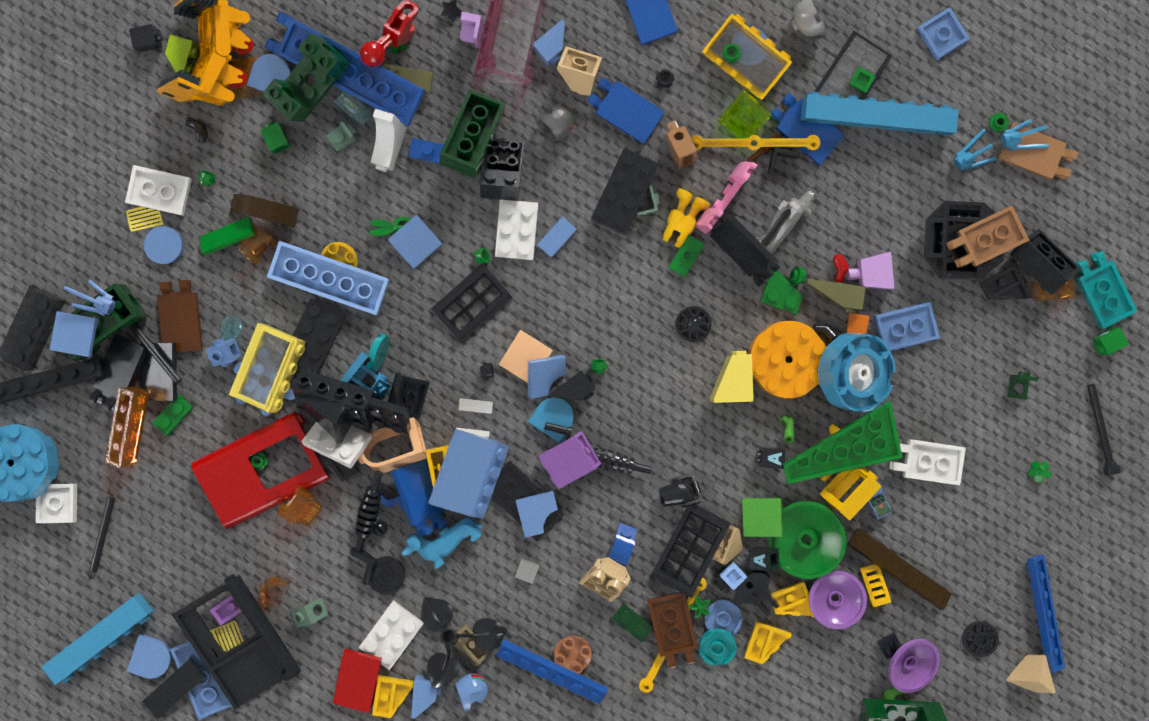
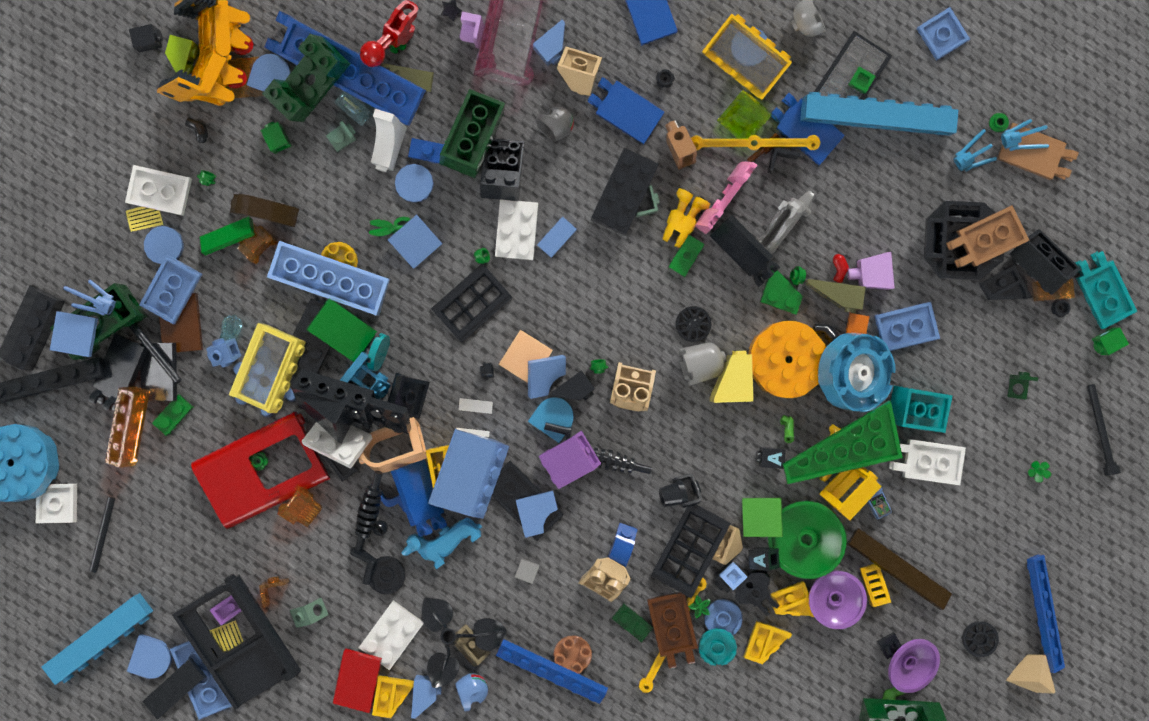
(170, 289): none -> medium blue tile
(341, 330): none -> green tile
(414, 183): none -> medium blue tile
(632, 388): none -> tan slope
(702, 362): none -> light grey cylinder
(731, 48): green plate -> none
(920, 408): none -> teal slope
(1065, 307): none -> black plate

